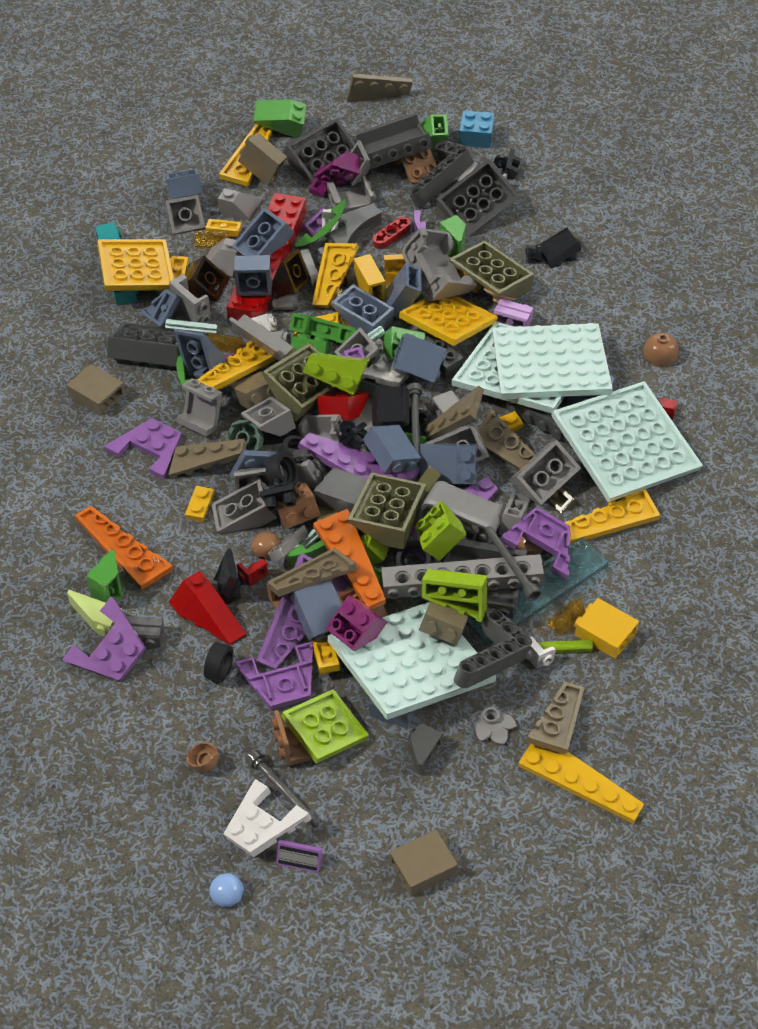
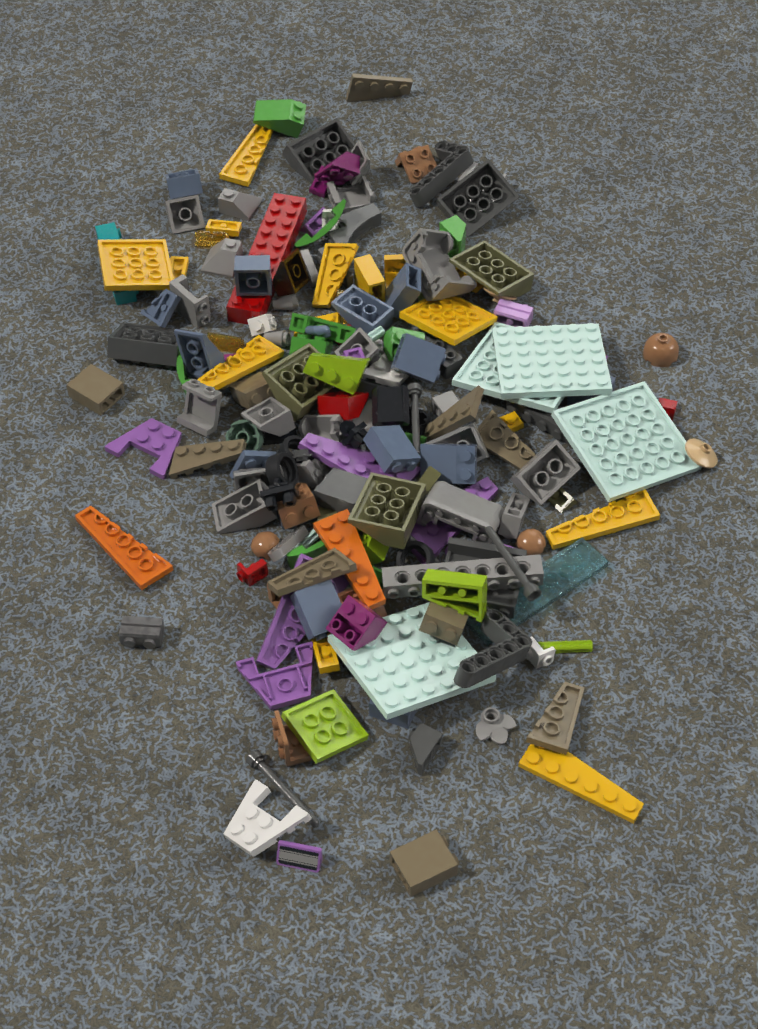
(90, 611): yellowish green slope -> none
(105, 579): bright green slope -> none
(116, 651): medium lavender wing -> none
(190, 326): light aqua axle -> none
(199, 503): yellow plate -> none
(202, 605): red wedge -> none
(202, 757): medium nougat hair -> none
(205, 279): dark brown slope -> none
(218, 662): black tyre -> none
(226, 890): light blue hair -> none
(228, 578): black slope -> none
(262, 158): dark tan brick -> none
(262, 337): light grey panel -> none
(263, 235): sand blue slope -> none
(318, 330): none -> sand blue arm
(383, 239): red beam -> none
(394, 140): dark grey panel -> none
(417, 221): medium lavender slope -> none
(437, 128): bright green slope -> none
(439, 531): lime slope -> none
(476, 129): dark azure brick -> none
(508, 164): black hips -> none
(533, 252): black wheel -> none
(546, 533): medium lavender wing -> none
(560, 248): black slope -> none
(568, 616): clear yellow hinge -> none
(606, 627): yellow brick -> none
(701, 453): none -> tan dish

